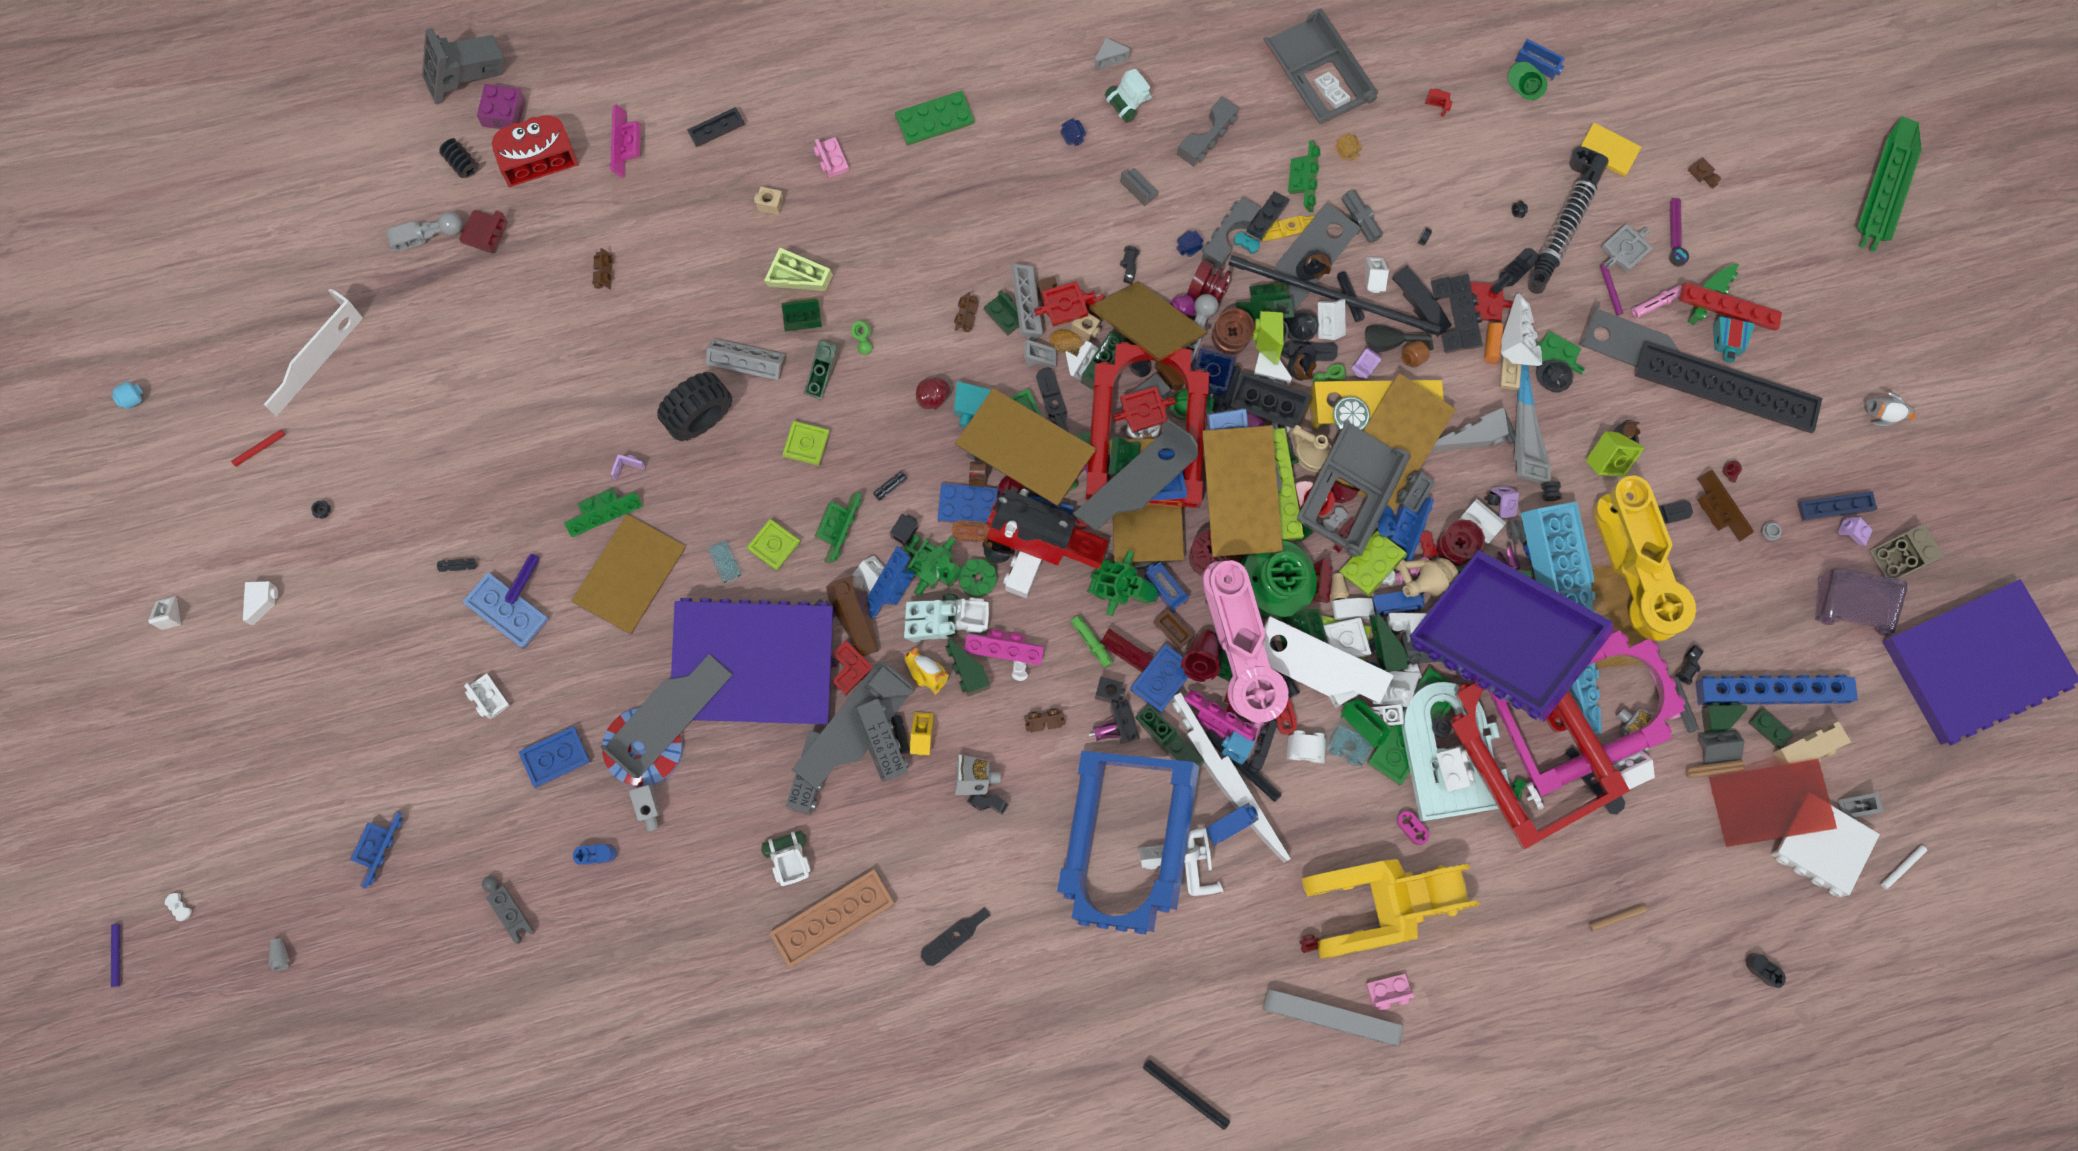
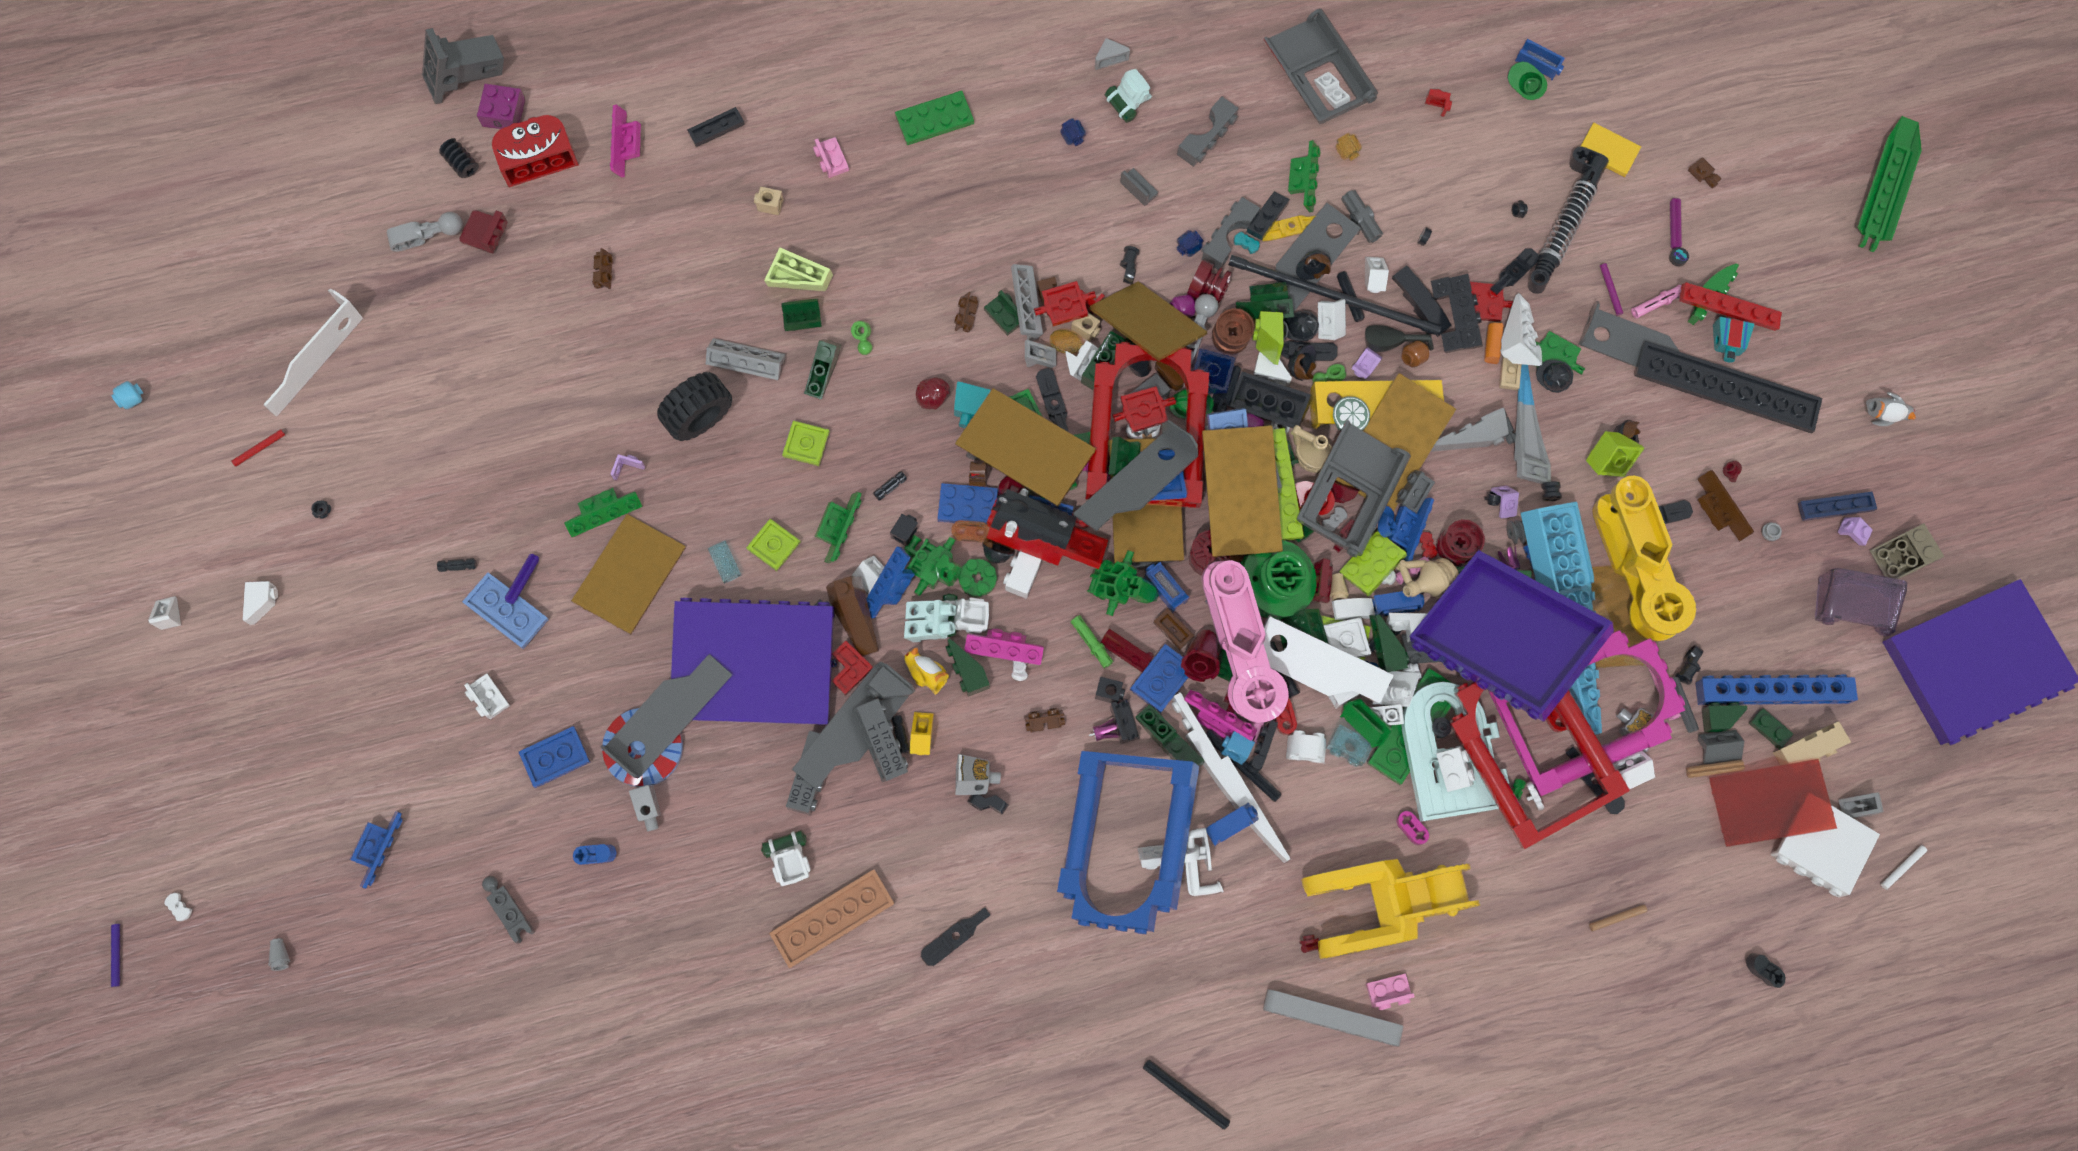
(1484, 518): white panel -> none
(1626, 248): light grey plate -> none

